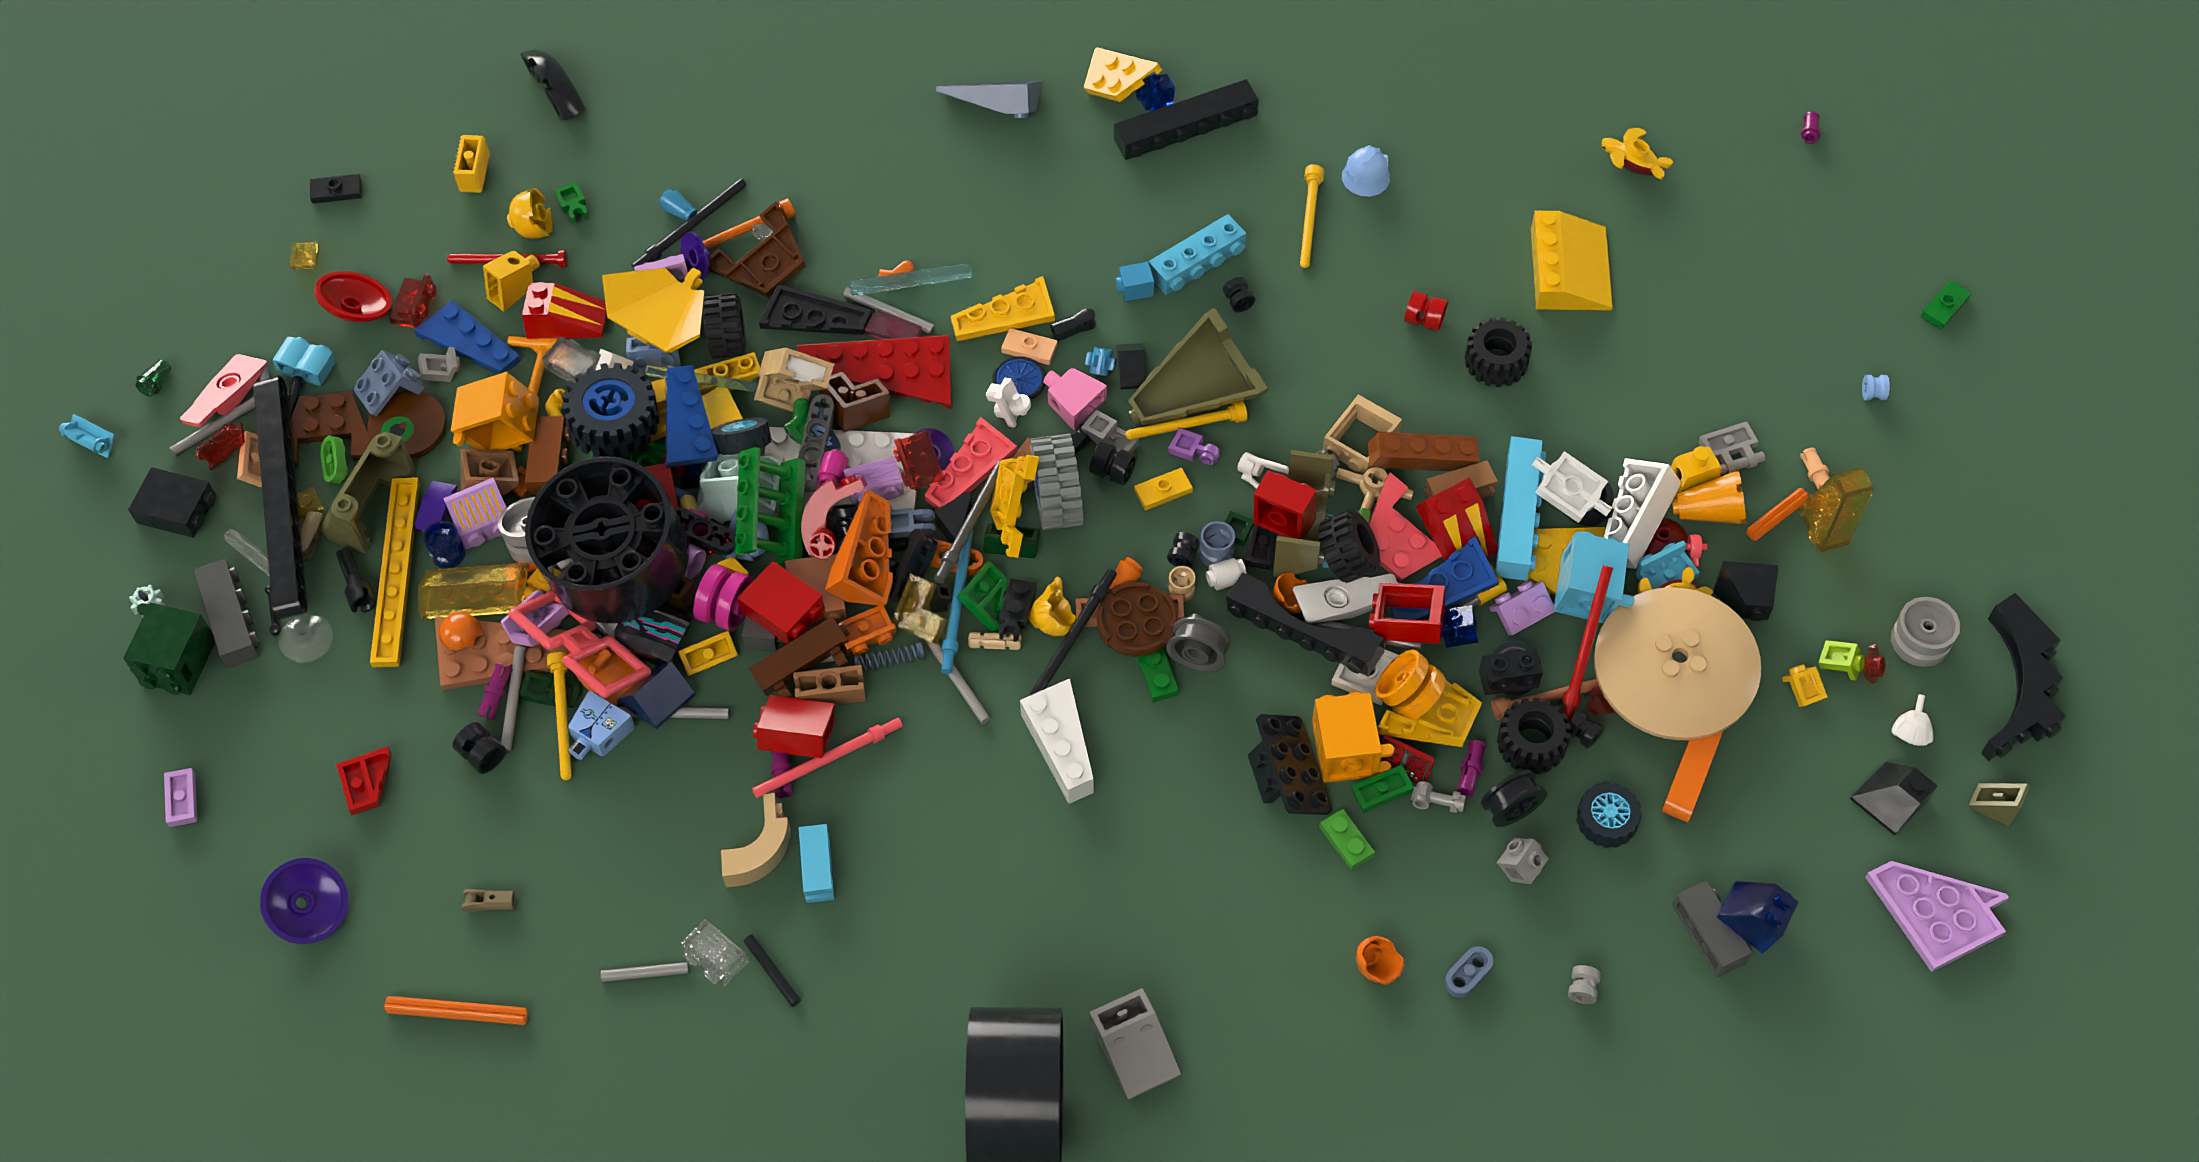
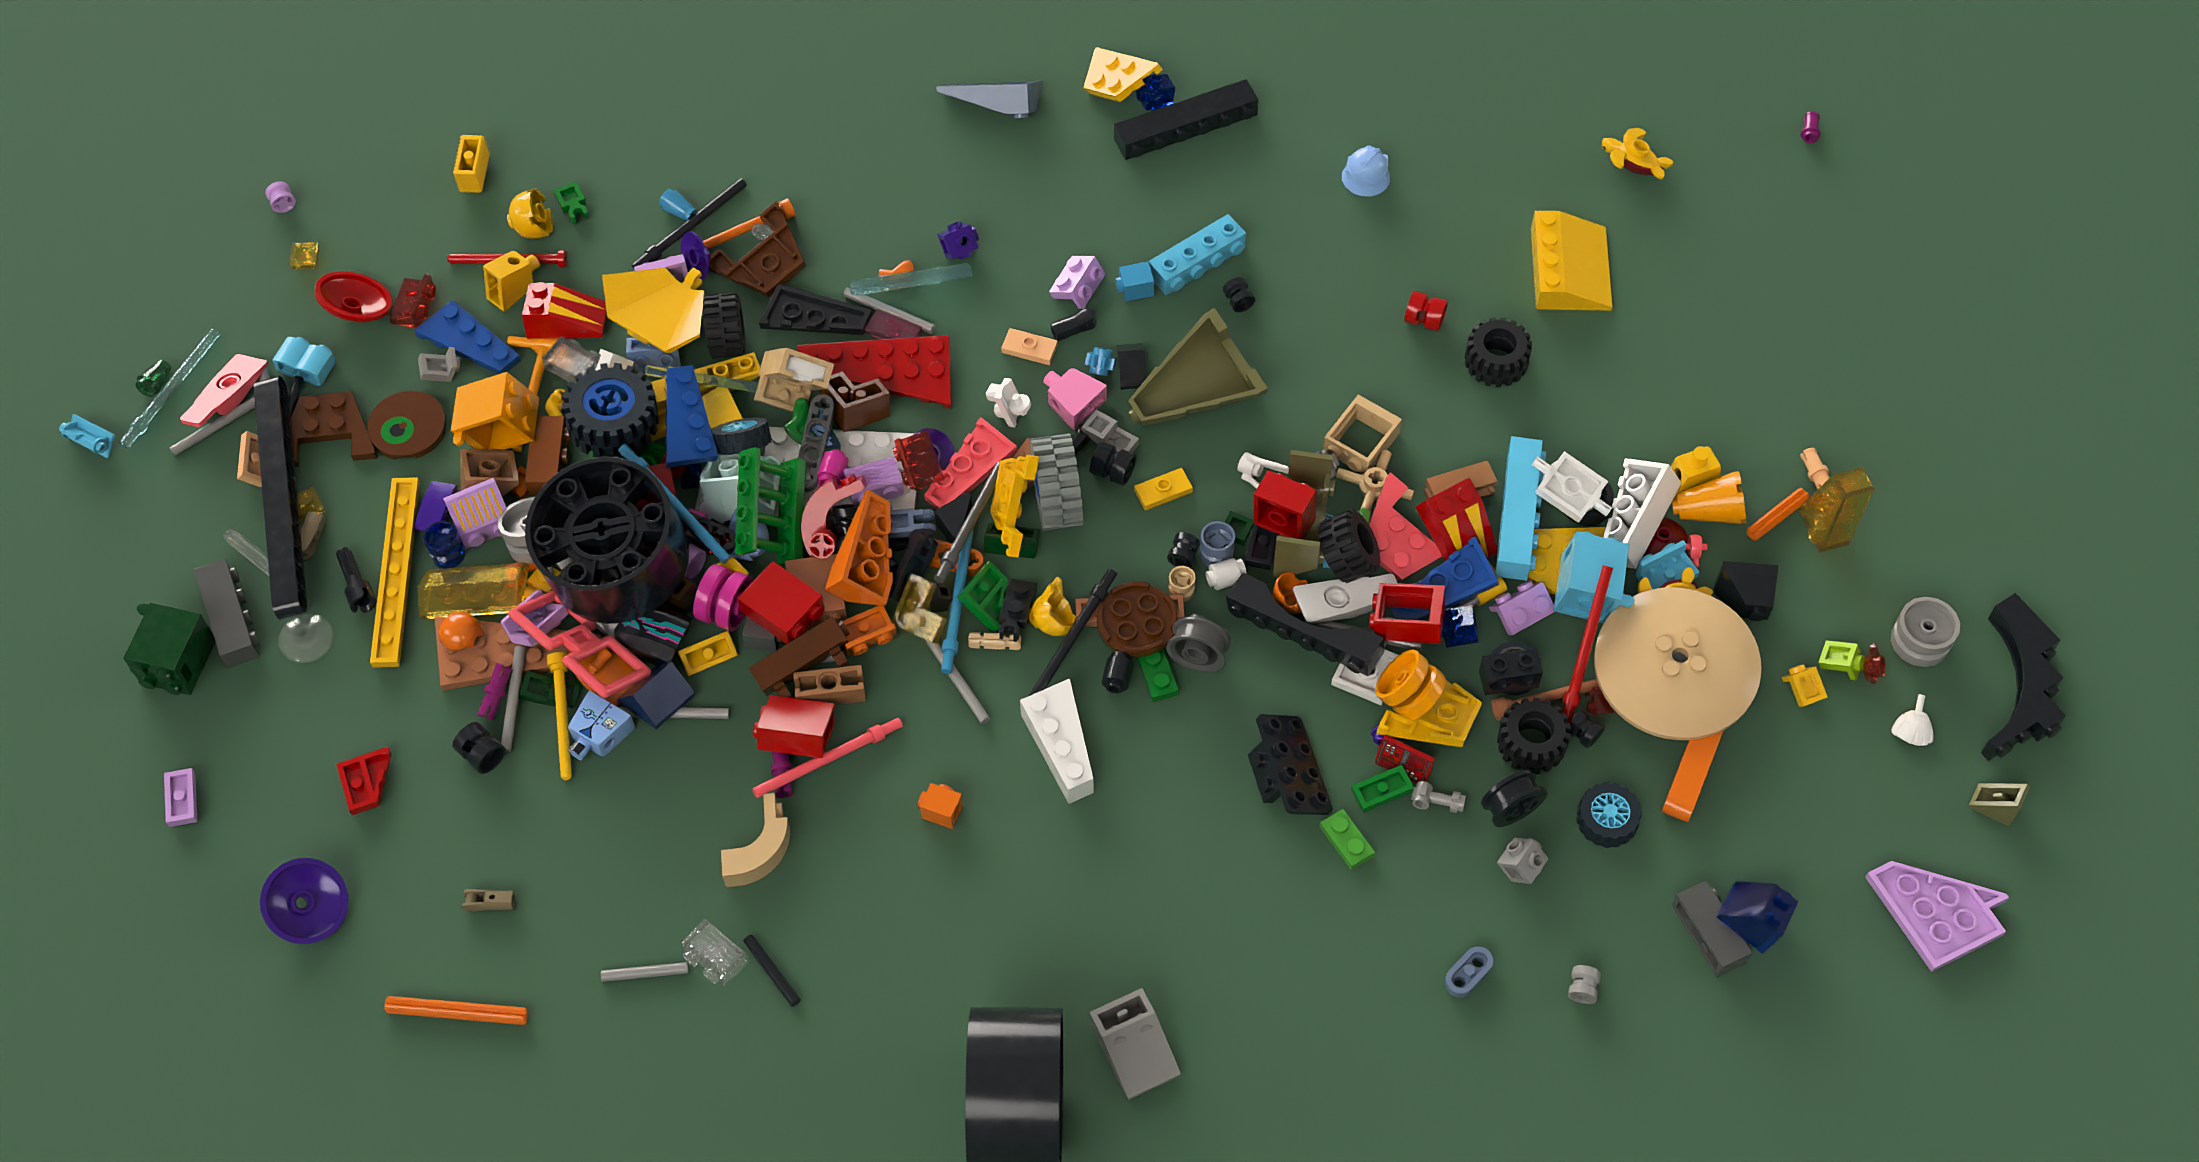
(140, 424): none -> clear light blue bar
(146, 595): light aqua gear -> none
(172, 502): black brick -> none
(227, 441): clear red hinge -> none
(274, 628): black hinge -> none
(280, 197): none -> lavender wheel
(333, 460): bright green plate -> none
(335, 188): black plate -> none
(382, 460): olive windscreen -> none
(384, 378): sand blue bracket -> none
(559, 86): black brick -> none
(682, 512): none -> dark azure bar
(686, 499): light yellow arm -> none
(816, 863): medium azure piece -> none
(919, 649): sand blue piece -> none
(940, 805): none -> orange brick
(958, 240): none -> dark purple brick
(1016, 310): yellow wing -> none
(1025, 374): blue wheel -> none
(1078, 280): none -> lavender bracket
(1117, 672): none -> black brick
(1126, 572): orange cone -> none
(1189, 444): medium lavender plate -> none
(1236, 412): yellow piece -> none
(1314, 177): yellow piece -> none
(1348, 738): light orange container -> none
(1379, 960): orange hair -> none
(1422, 451): dark orange brick -> none
(1471, 768): magenta pin -> none
(1731, 441): light grey plate -> none
(1875, 387): light blue wheel -> none
(1894, 795): black slope -> none
(1945, 304): green plate -> none

